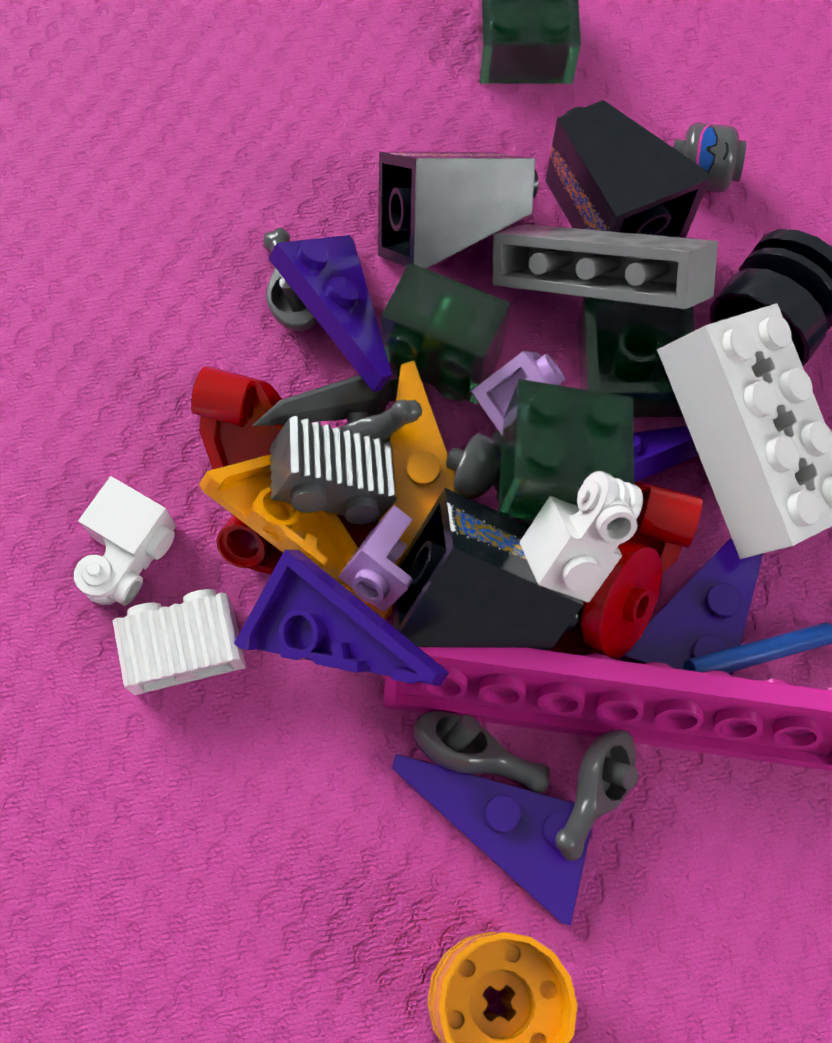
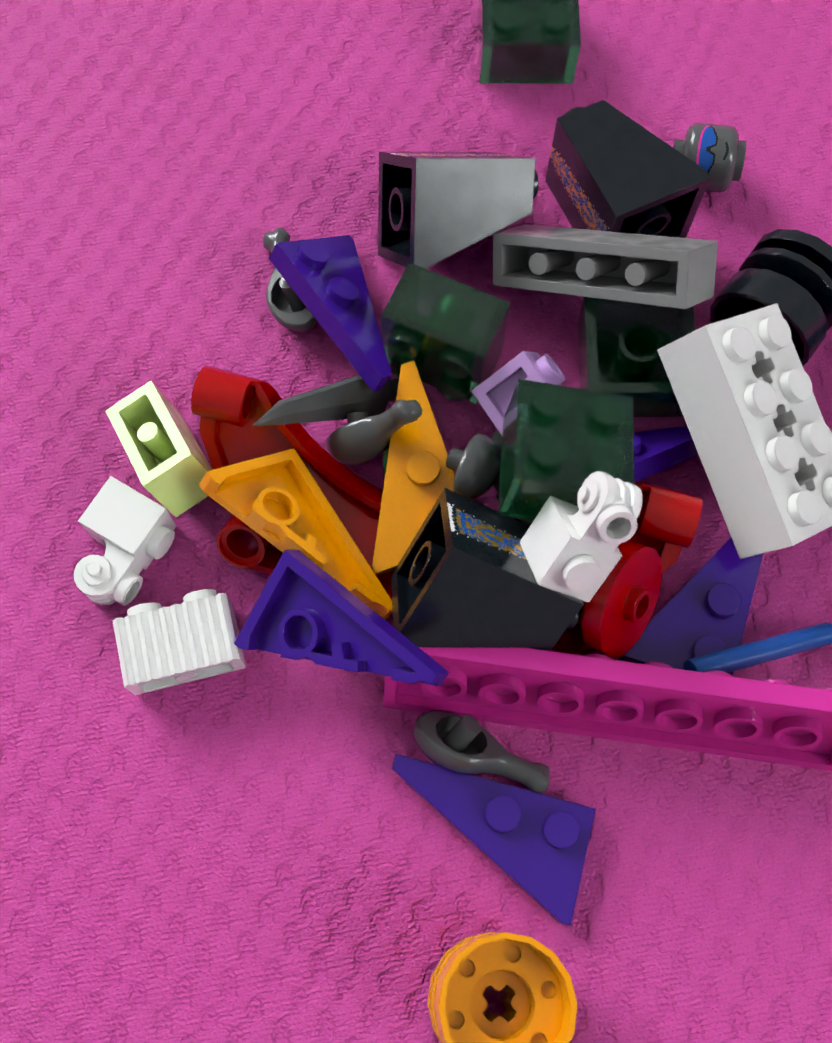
(160, 448): none -> yellowish green brick
(332, 471): dark grey brick -> none
(372, 566): lavender bracket -> none
(602, 784): dark grey piece -> none

